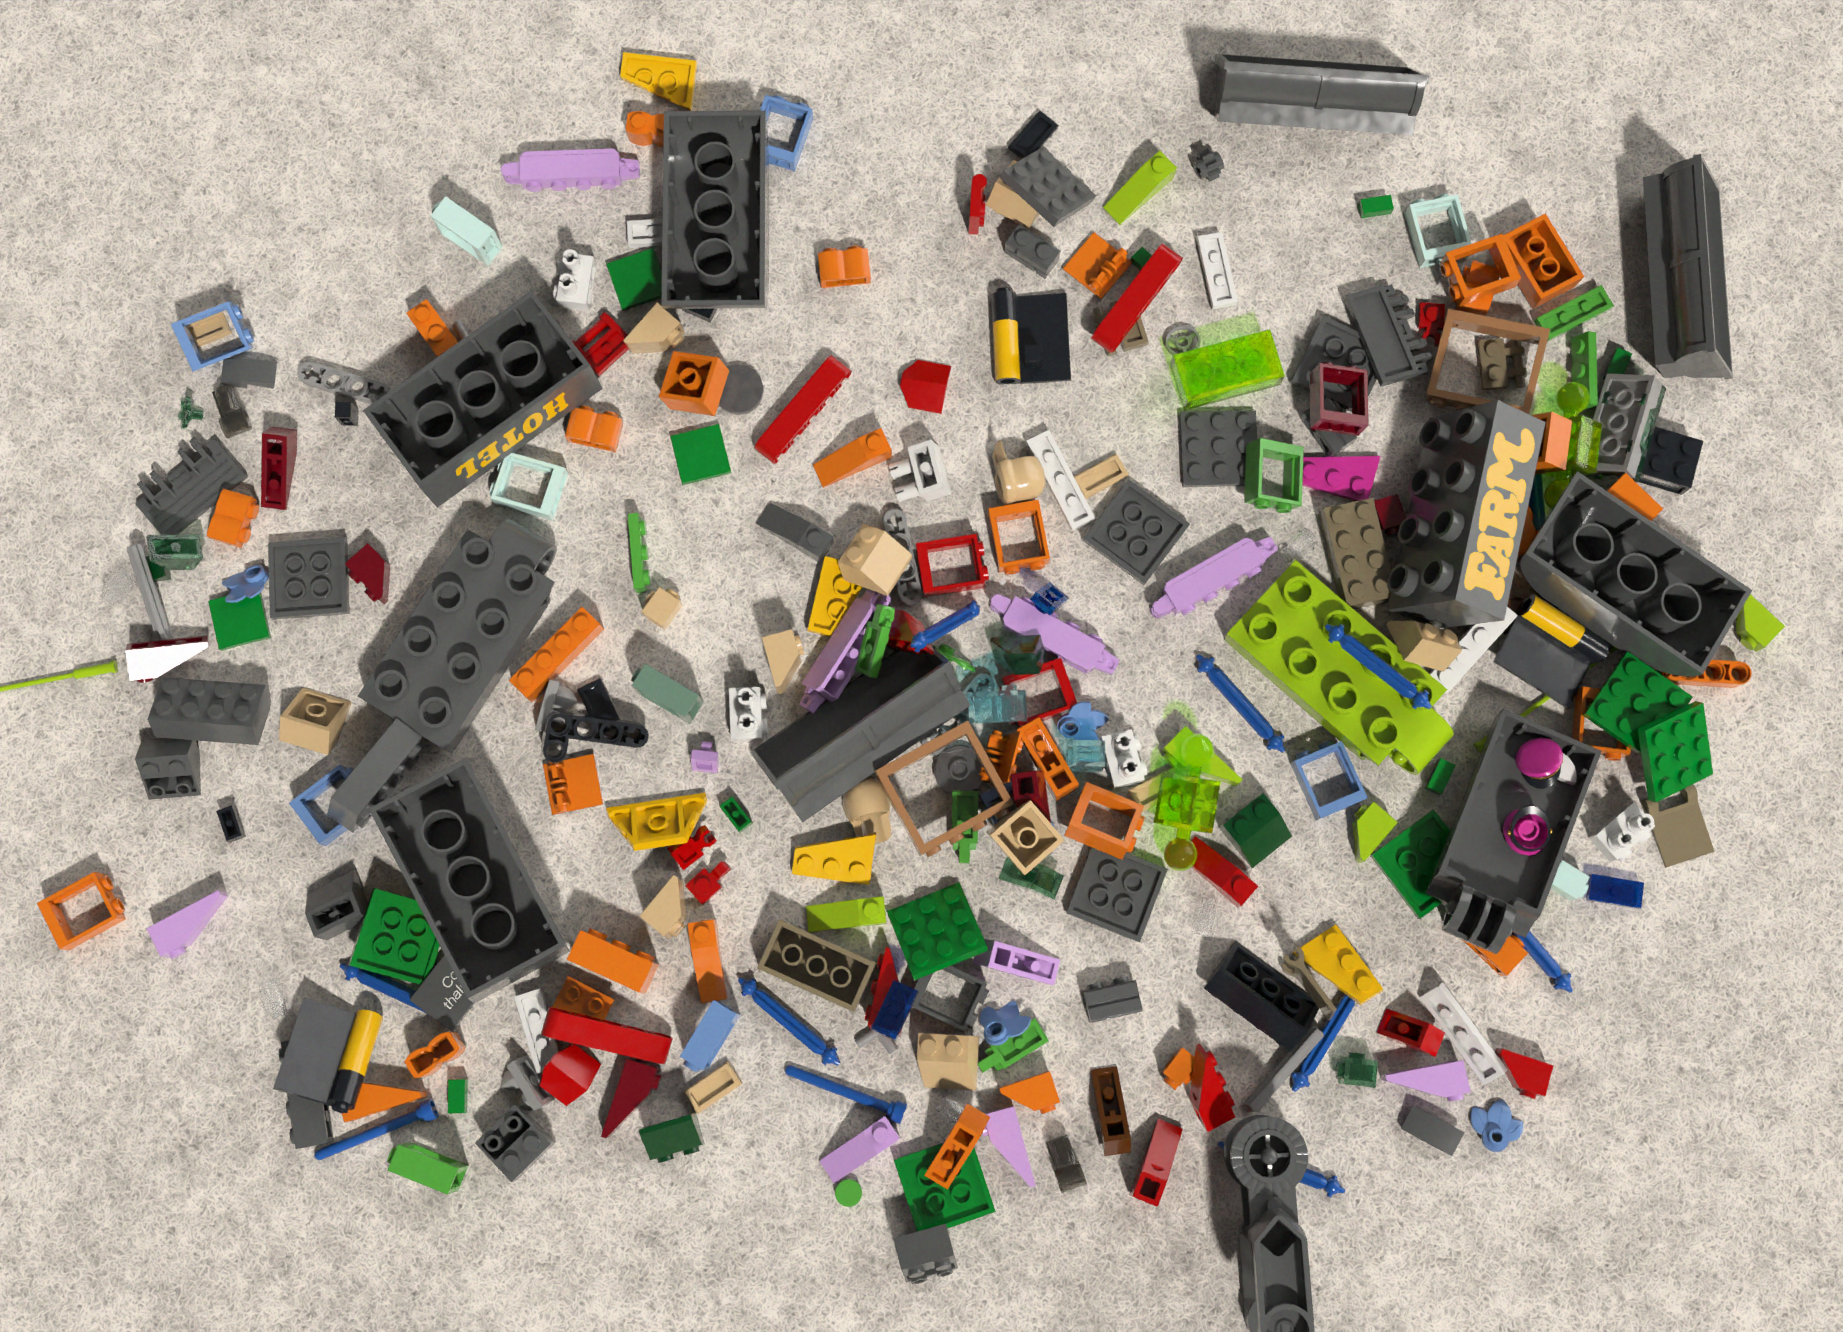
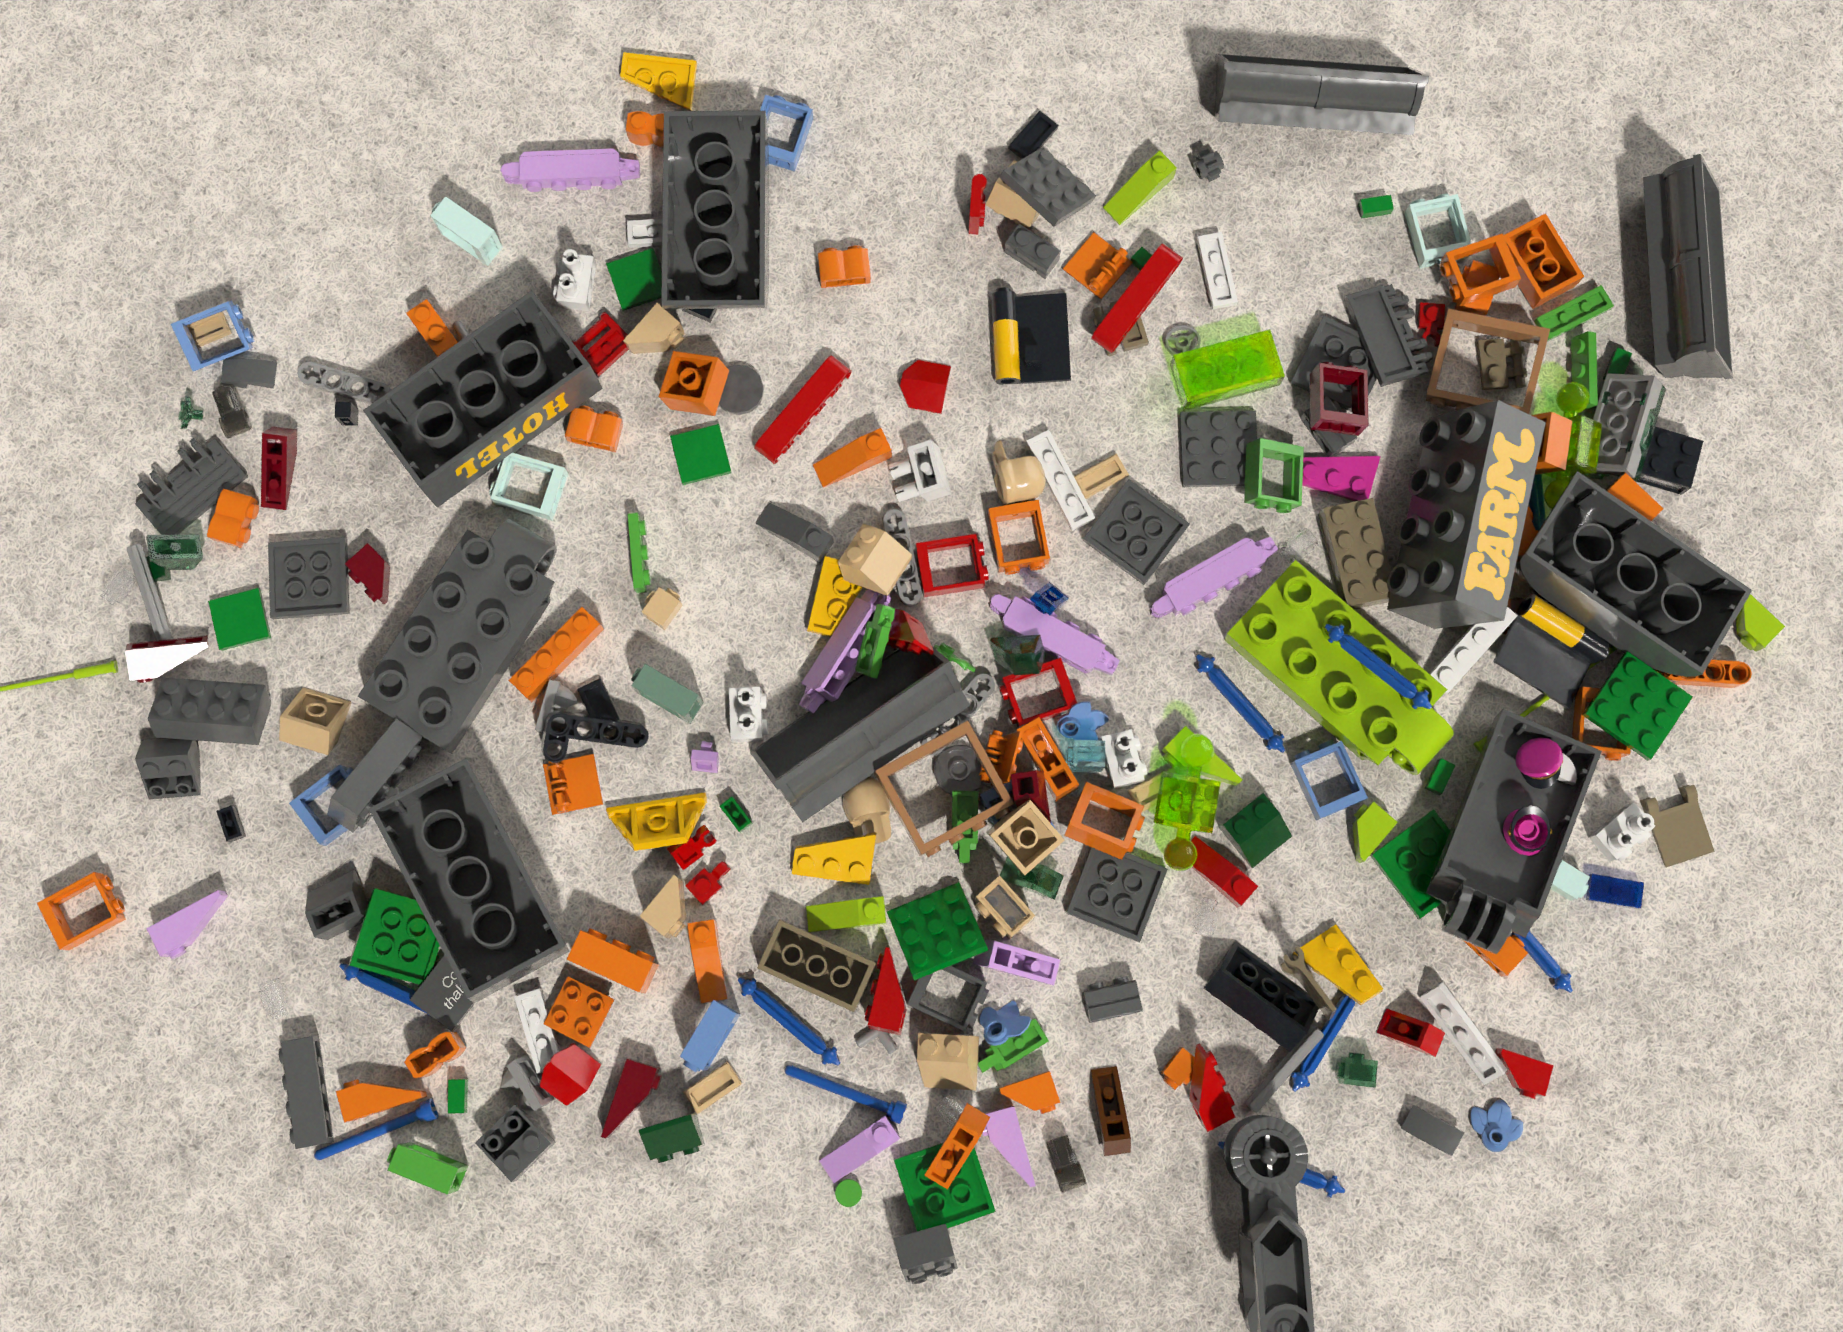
(246, 583): medium blue plate -> none
(328, 1054): door -> none
(606, 1035): red beam -> none
(783, 657): tan slope -> none
(894, 1010): clear blue plate -> none
(945, 626): blue wheel -> none
(997, 706): clear light blue brick -> none
(1003, 908): none -> tan piece
(1156, 1163): red slope -> none
(1390, 514): dark red brick -> none
(1425, 644): tan slope -> none
(1440, 1079): lavender slope -> none
(1675, 751): green plate -> none

